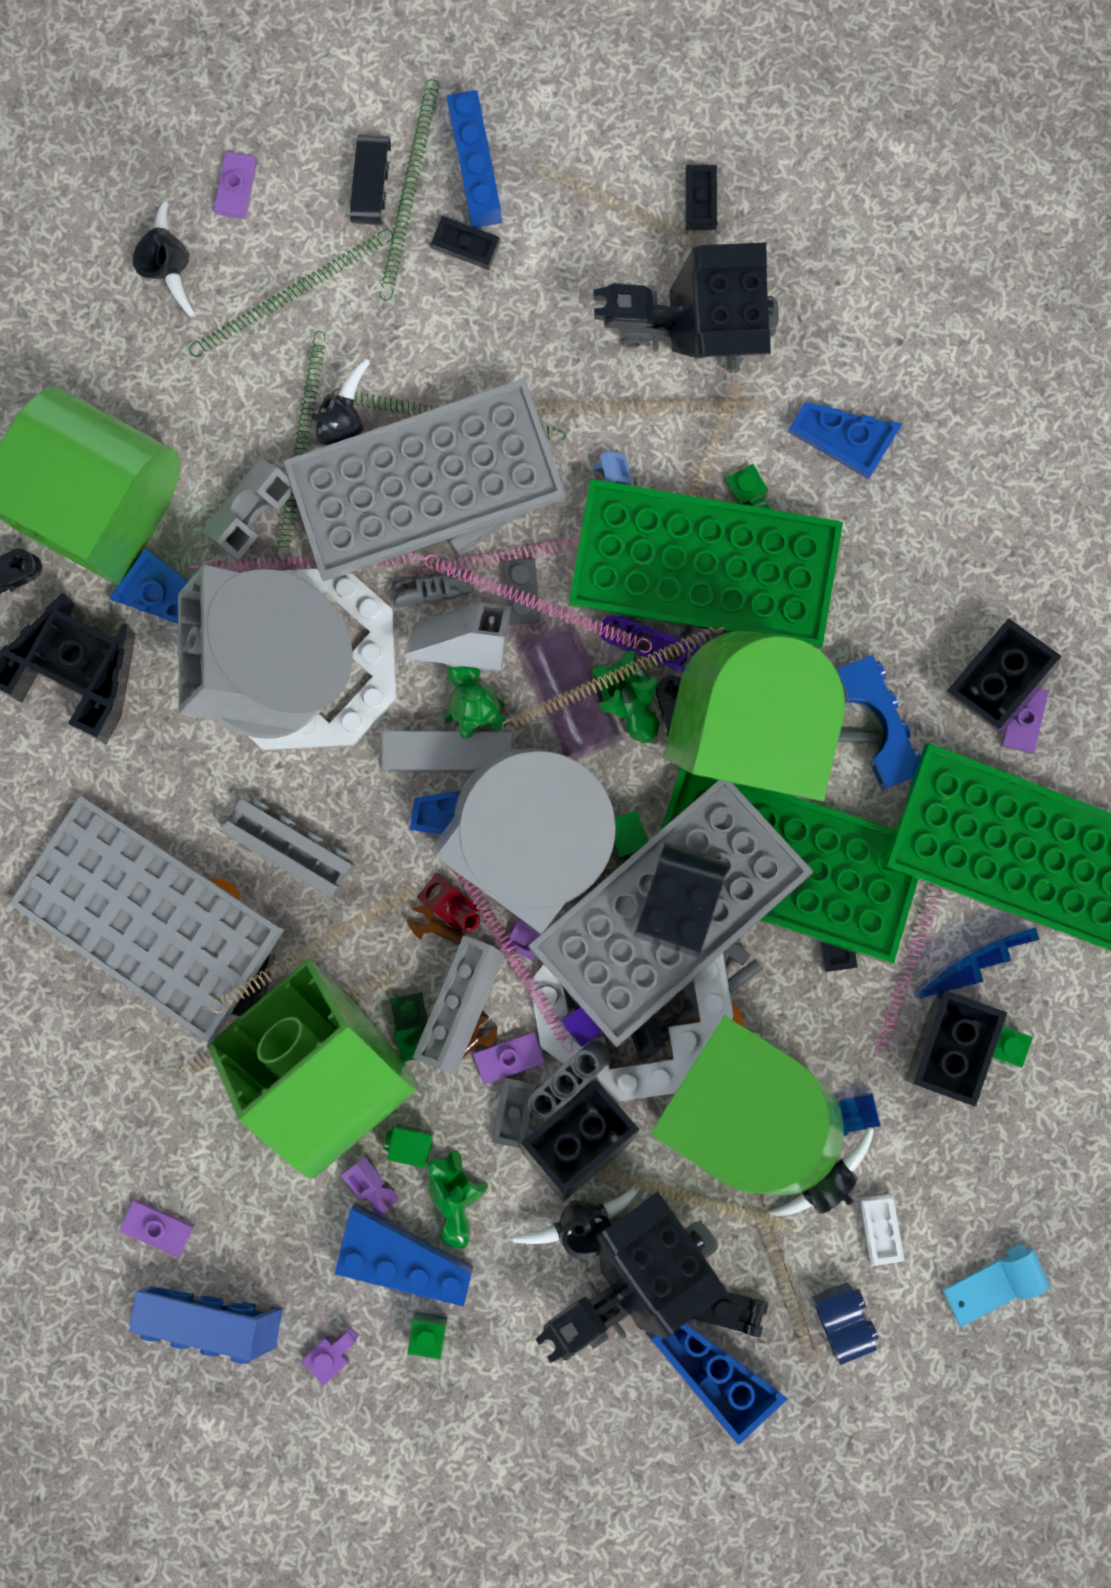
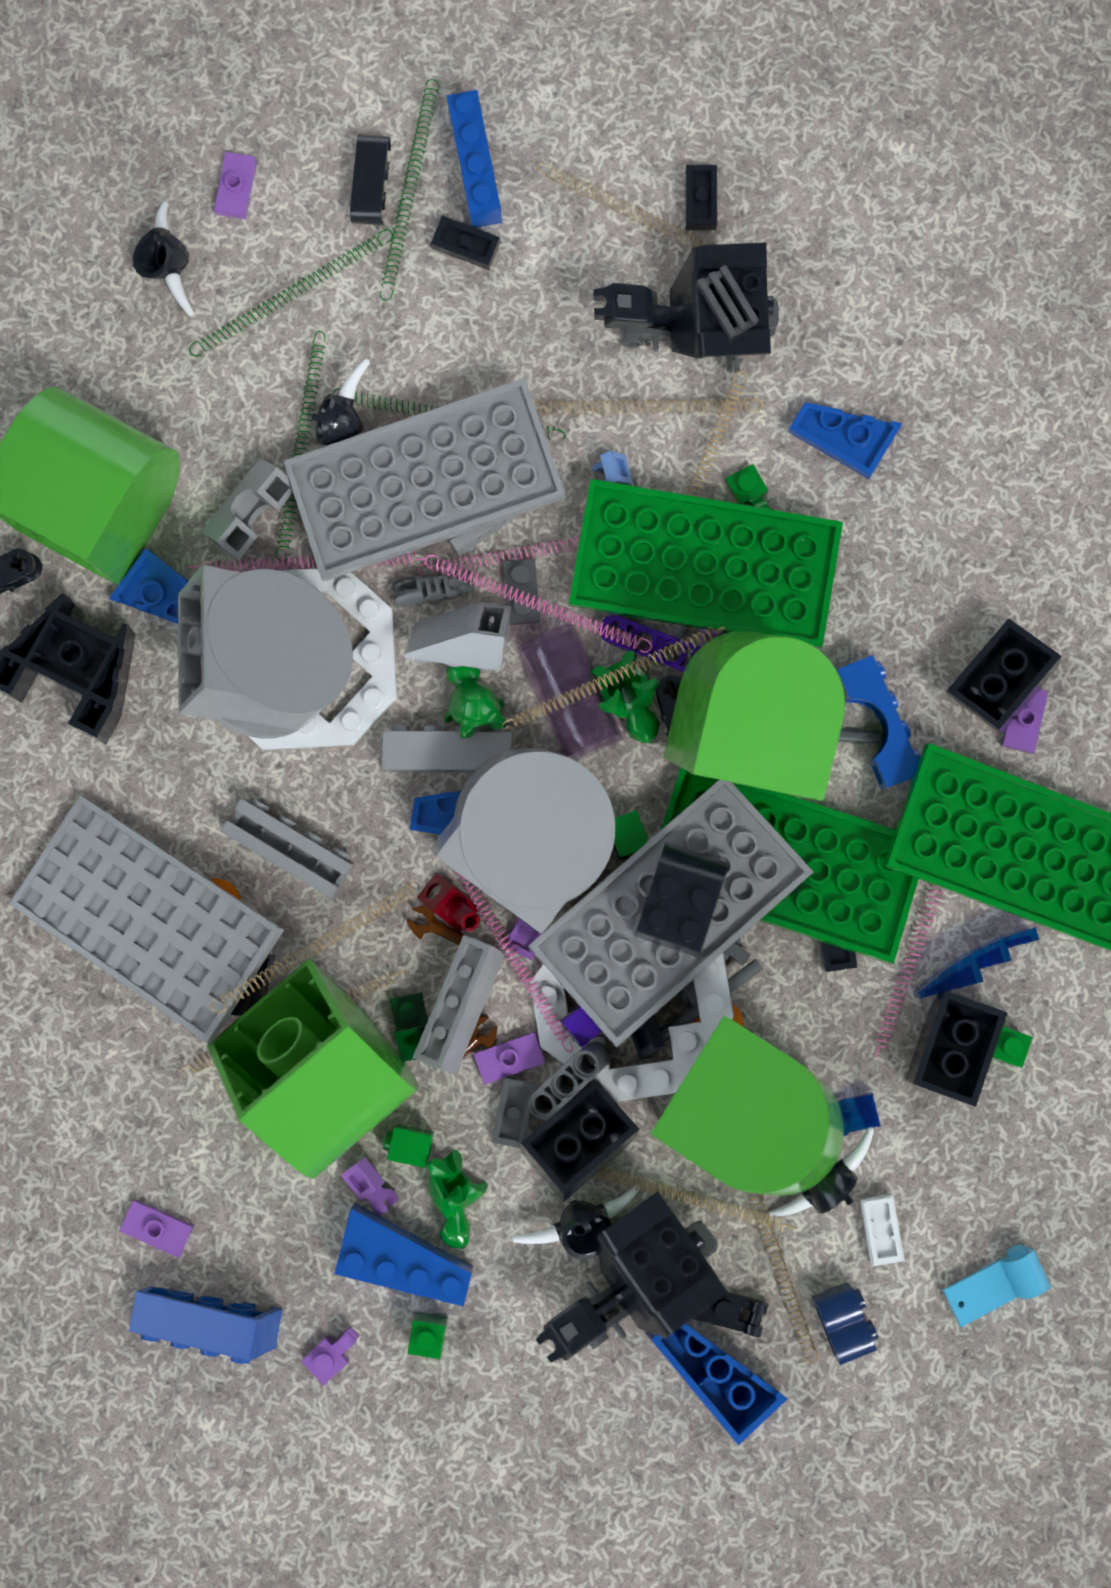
(725, 275): none -> flat silver tile

